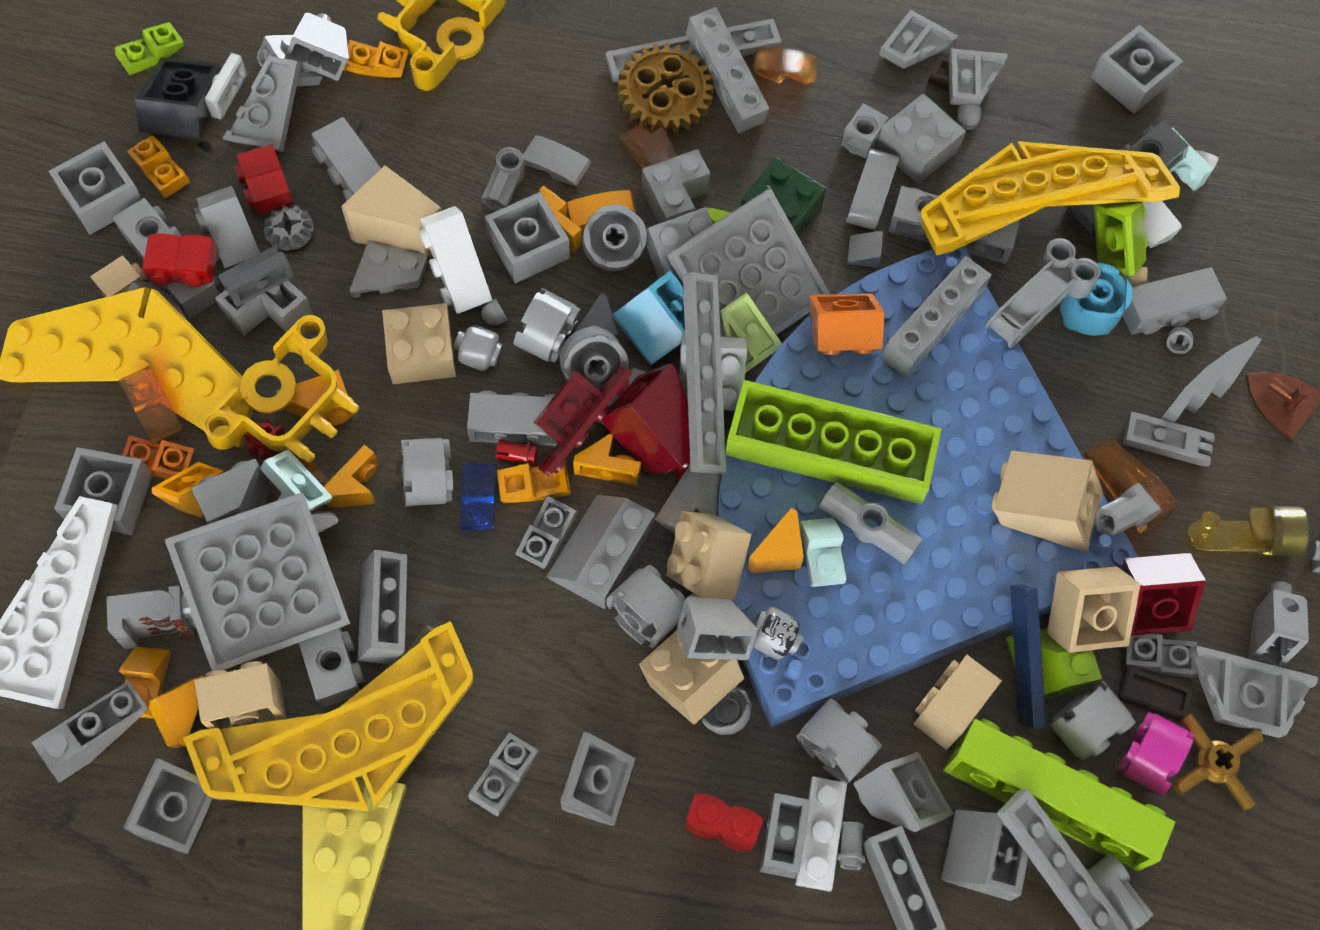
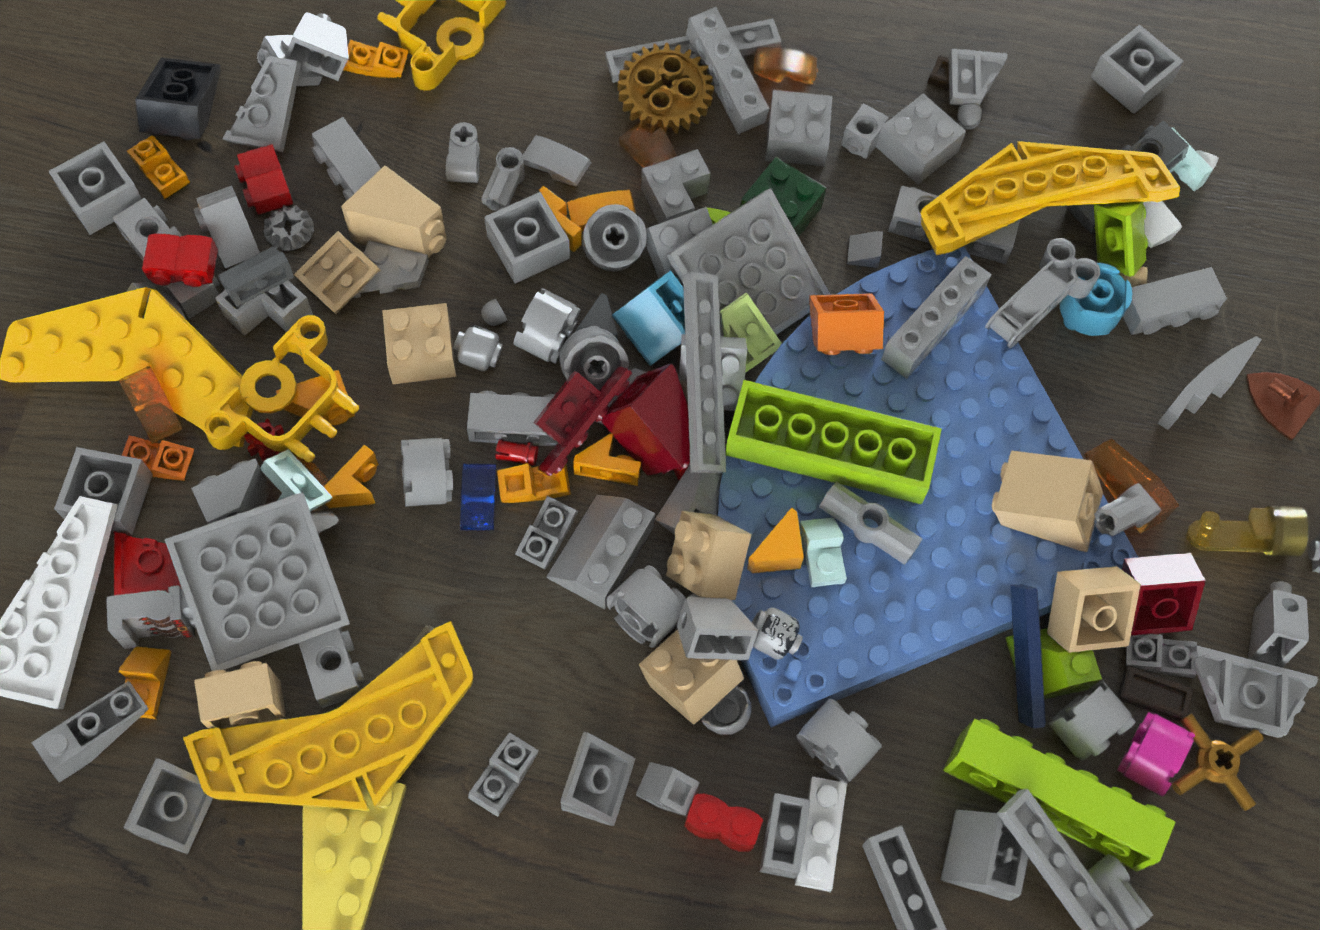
(117, 277): tan brick -> none
(142, 565): none -> red wing
(146, 52): lime slope -> none
(175, 712): light orange slope -> none
(177, 489): light orange slope -> none
(225, 86): white plate -> none
(337, 272): none -> tan slope
(382, 607): light grey brick -> none
(454, 260): white brick -> none
(463, 154): none -> light grey piece
(667, 788): none -> light grey brick
(799, 127): none -> light grey brick
(851, 846): light grey pin -> none
(872, 189): light grey beam -> none
(903, 794): light grey slope -> none
(916, 40): light grey wing -> none
(953, 707): tan brick -> none
(1168, 439): light grey hinge -> none
(1187, 342): light grey hinge -> none

